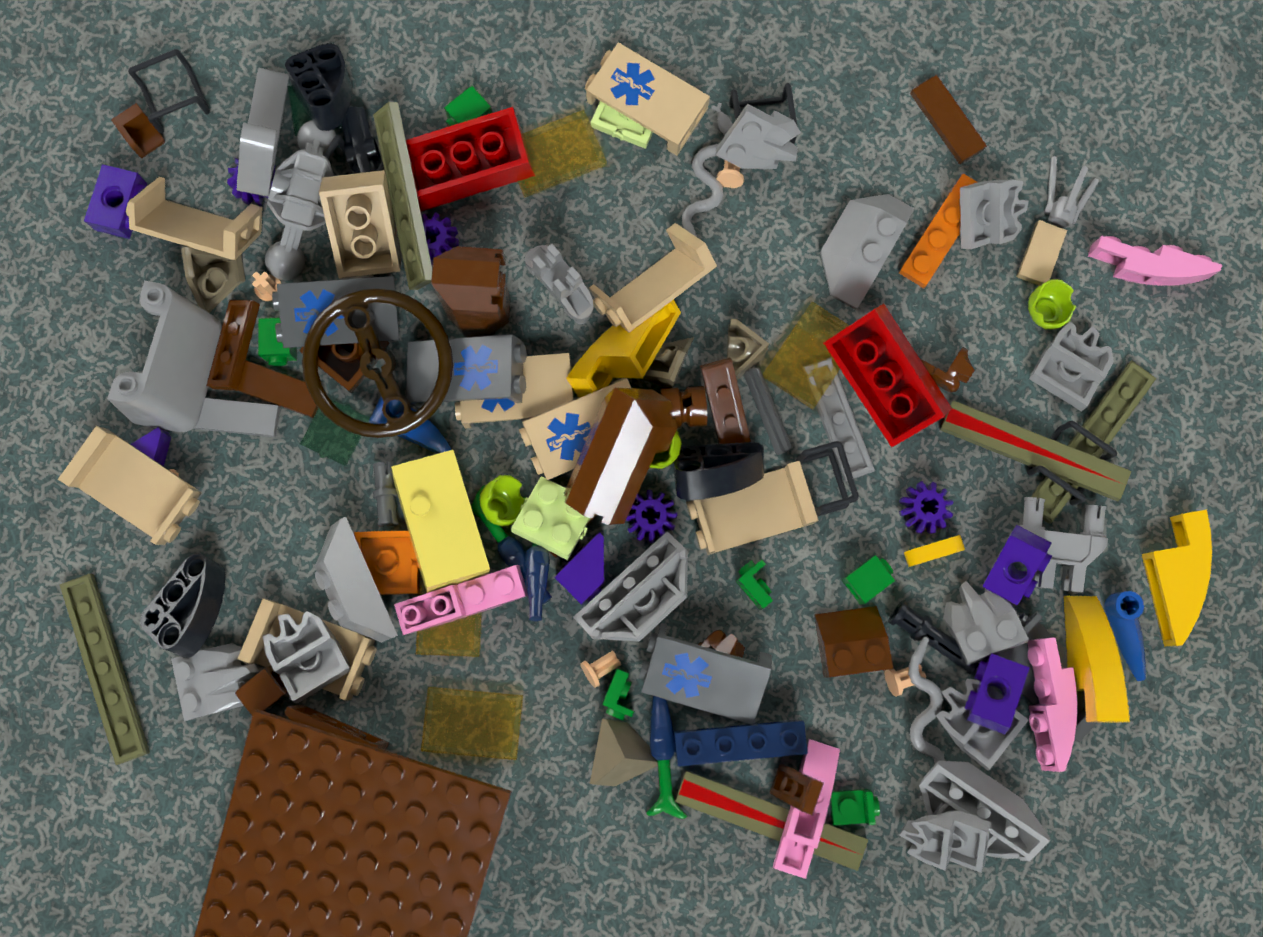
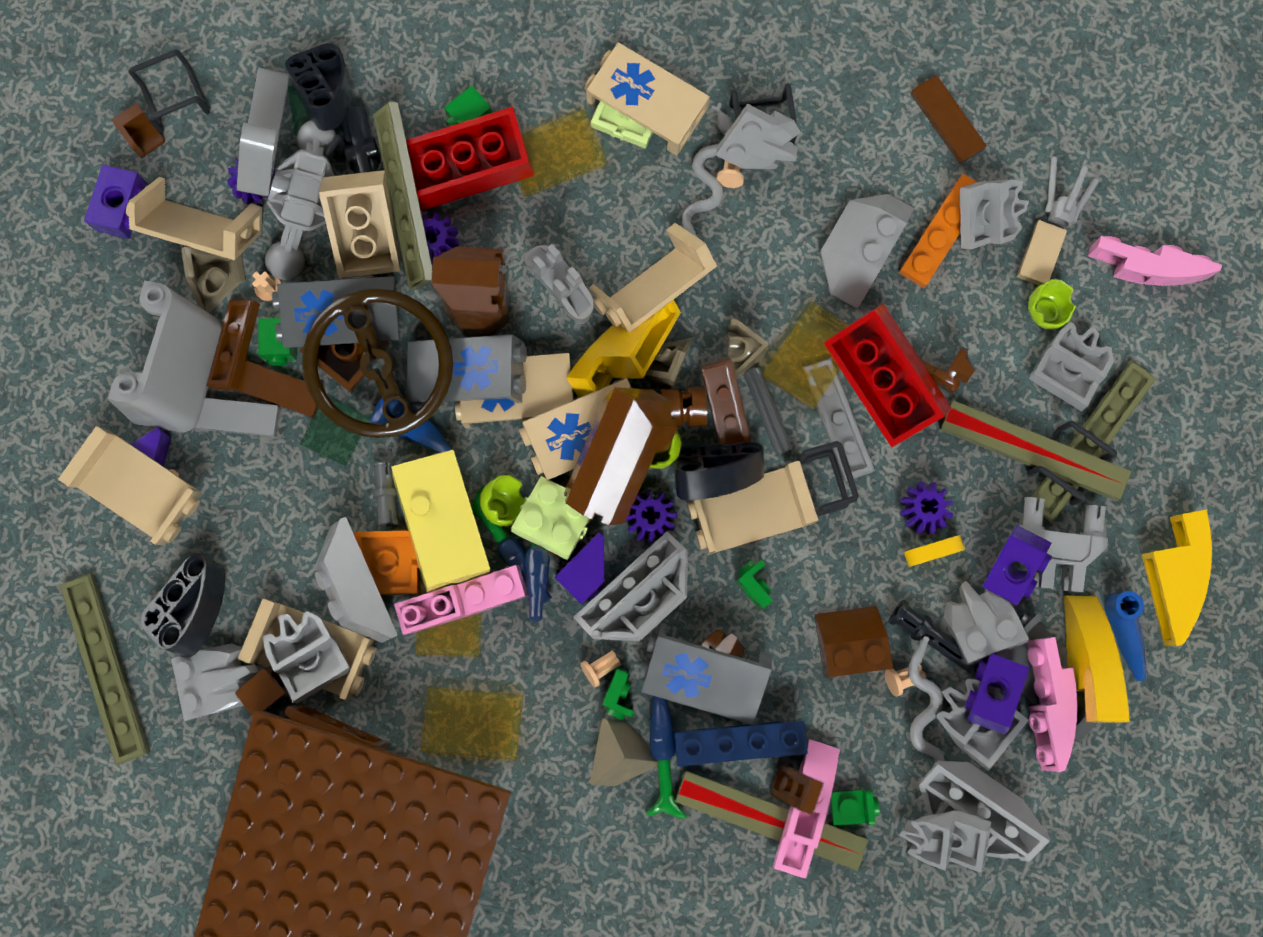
(869, 579): green brick -> none

